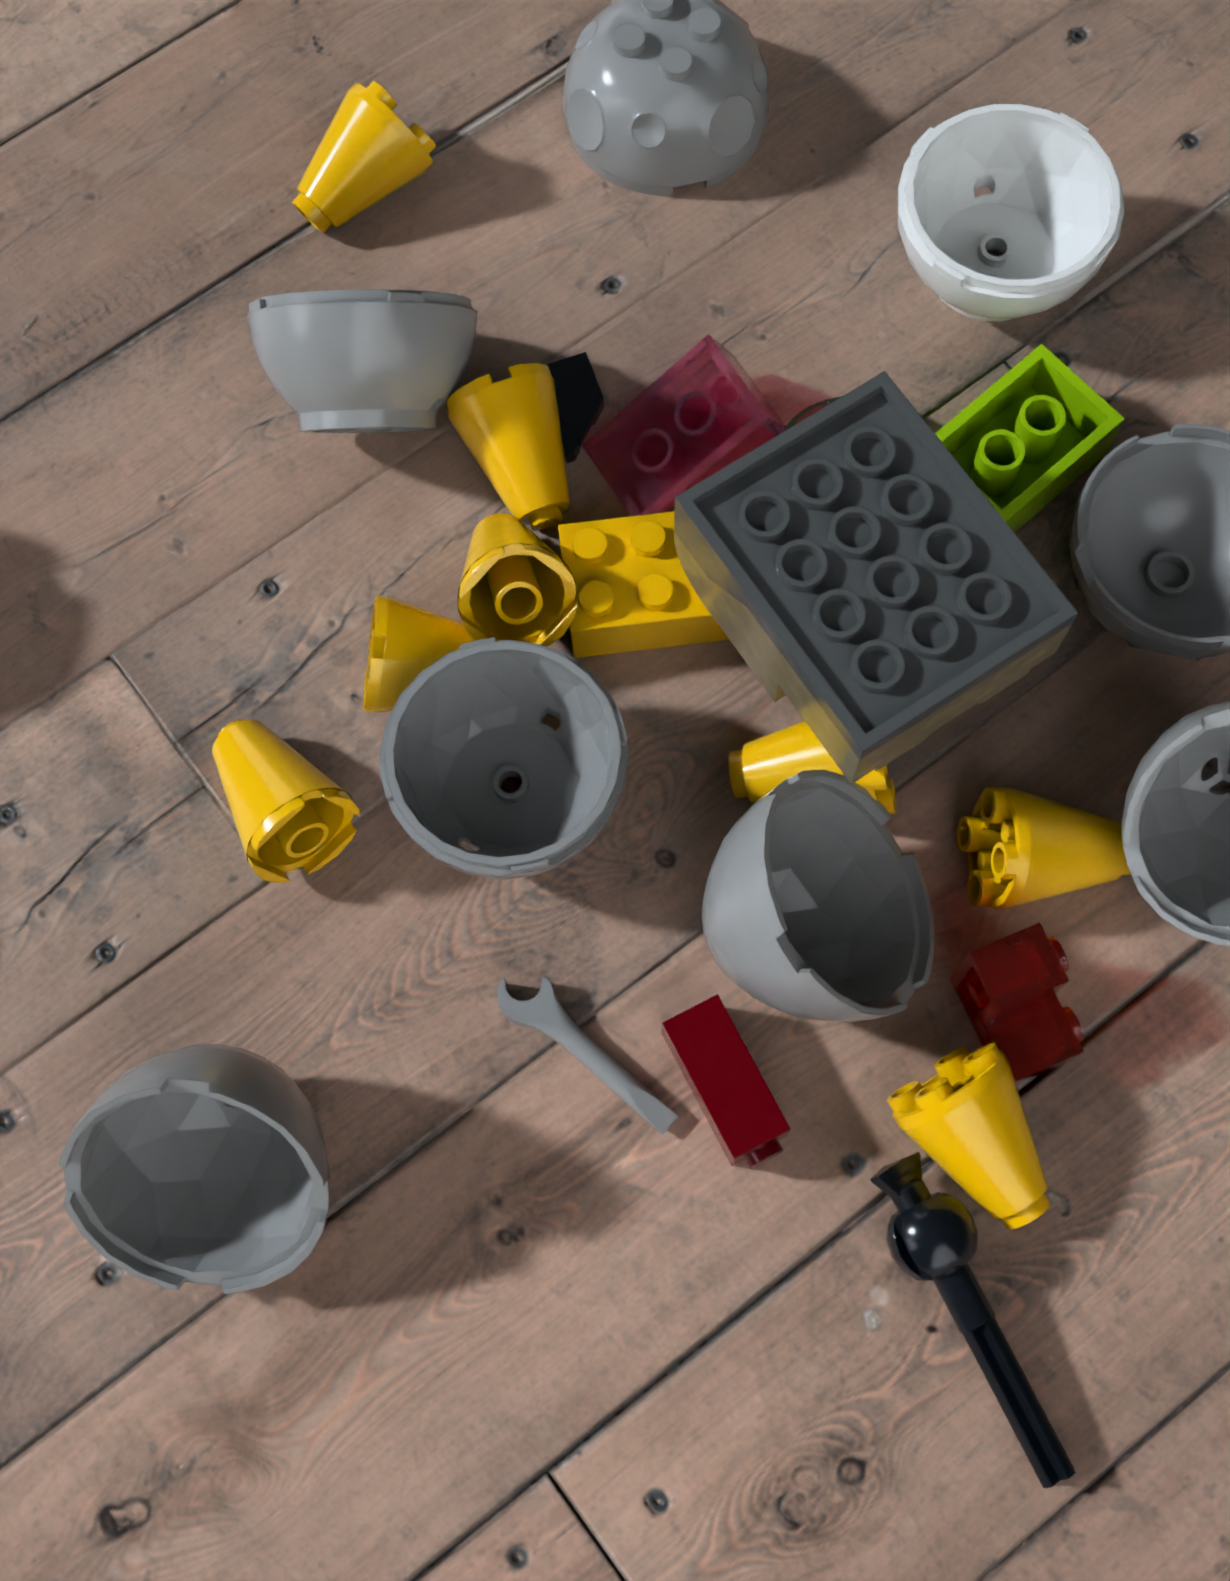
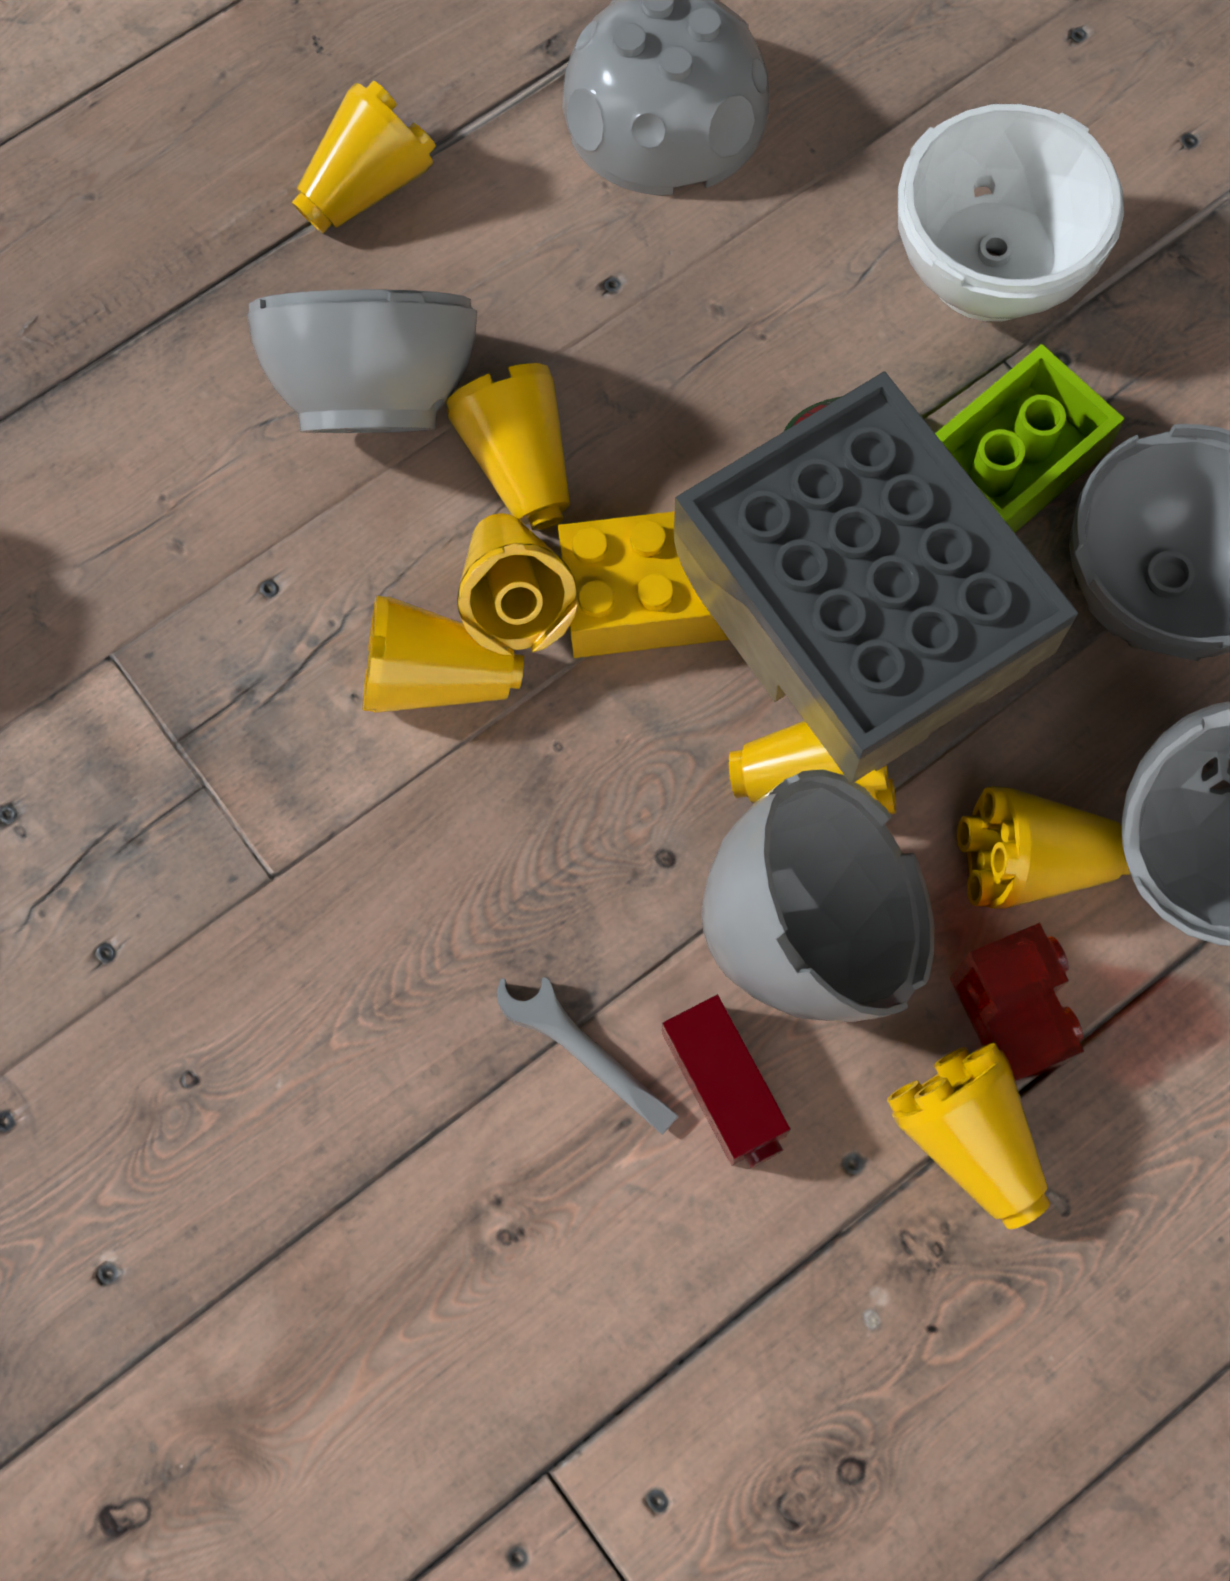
(200, 1170): light grey piece -> none
(280, 802): yellow cone -> none
(481, 721): light grey piece -> none
(577, 401): black tile -> none
(683, 429): clear pink slope -> none
(934, 1241): black piece -> none

